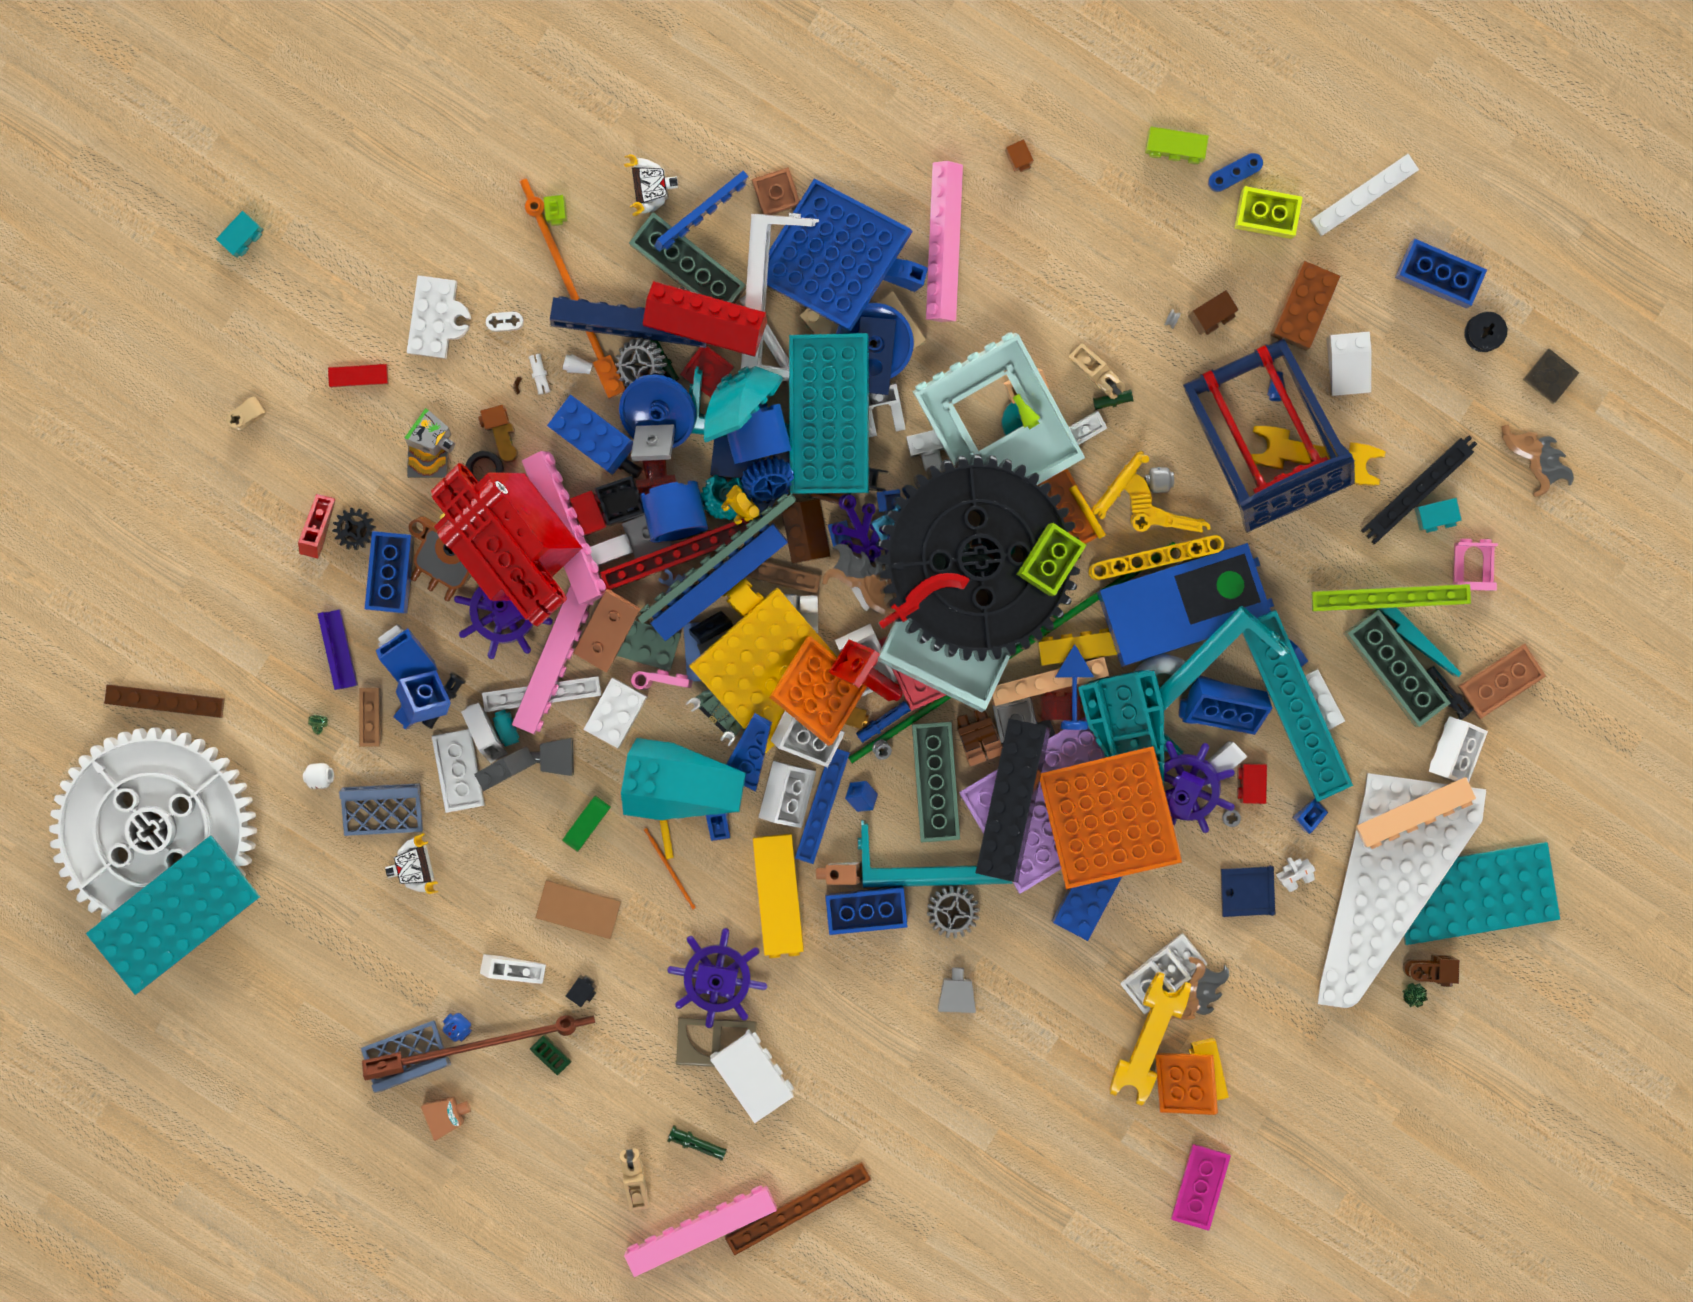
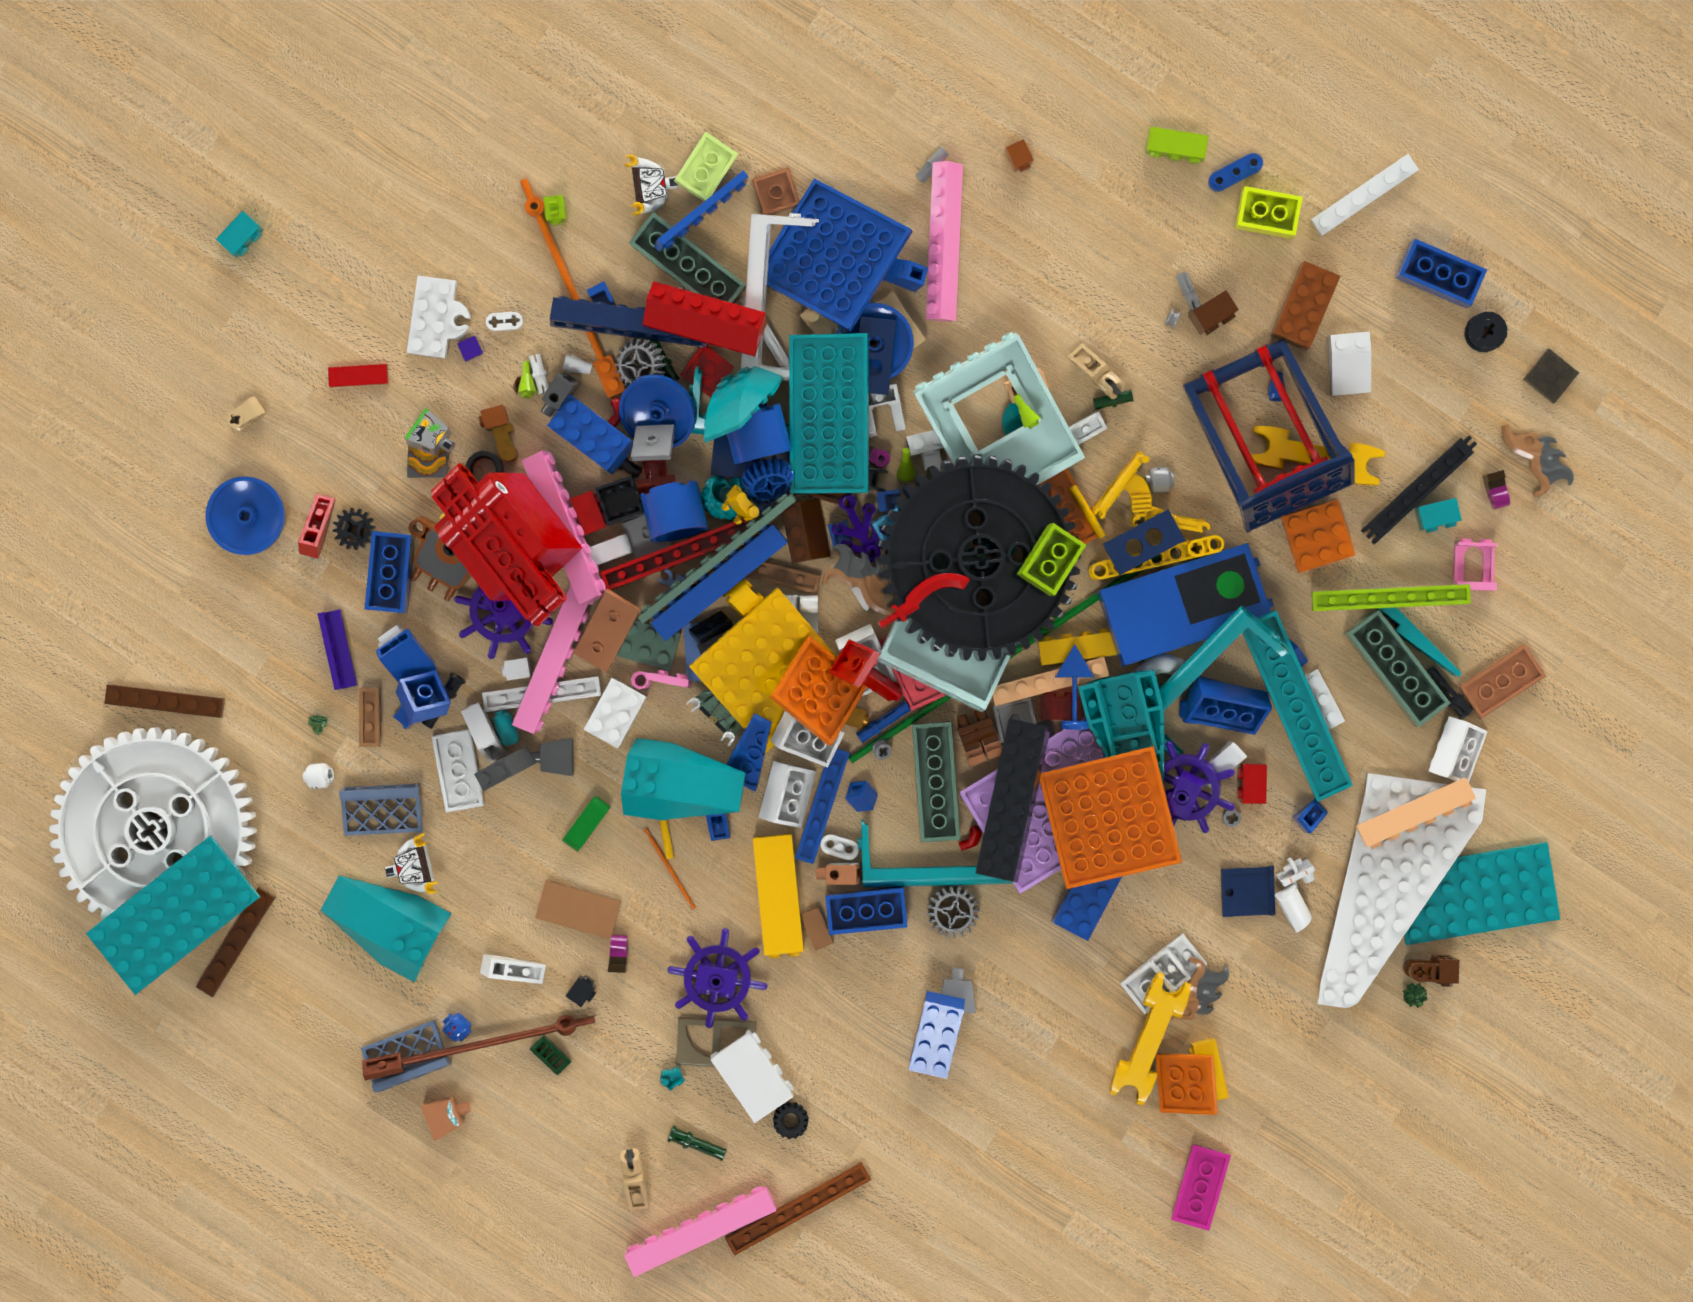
(235, 943): none -> reddish brown plate
(245, 515): none -> blue dish
(386, 923): none -> teal wedge
(470, 348): none -> dark purple tile
(517, 669): none -> white brick
(526, 386): none -> lime cone
(563, 386): none -> dark grey torso
(601, 293): none -> blue panel
(615, 418): none -> red arm
(618, 954): none -> leg
(671, 1078): none -> teal arm
(705, 167): none -> yellowish green plate
(785, 1131): none -> black tyre
(816, 928): none -> medium nougat tile
(839, 847): none -> white plate
(877, 457): none -> magenta leg
(906, 470): none -> lime cone
(926, 171): none -> light grey axle
(936, 1034): none -> brick
(973, 840): none -> red arm
(1170, 537): none -> dark blue piece
(1188, 291): none -> light grey axle
(1294, 907): none -> white brick
(1318, 536): none -> orange plate
(1497, 489): none -> leg

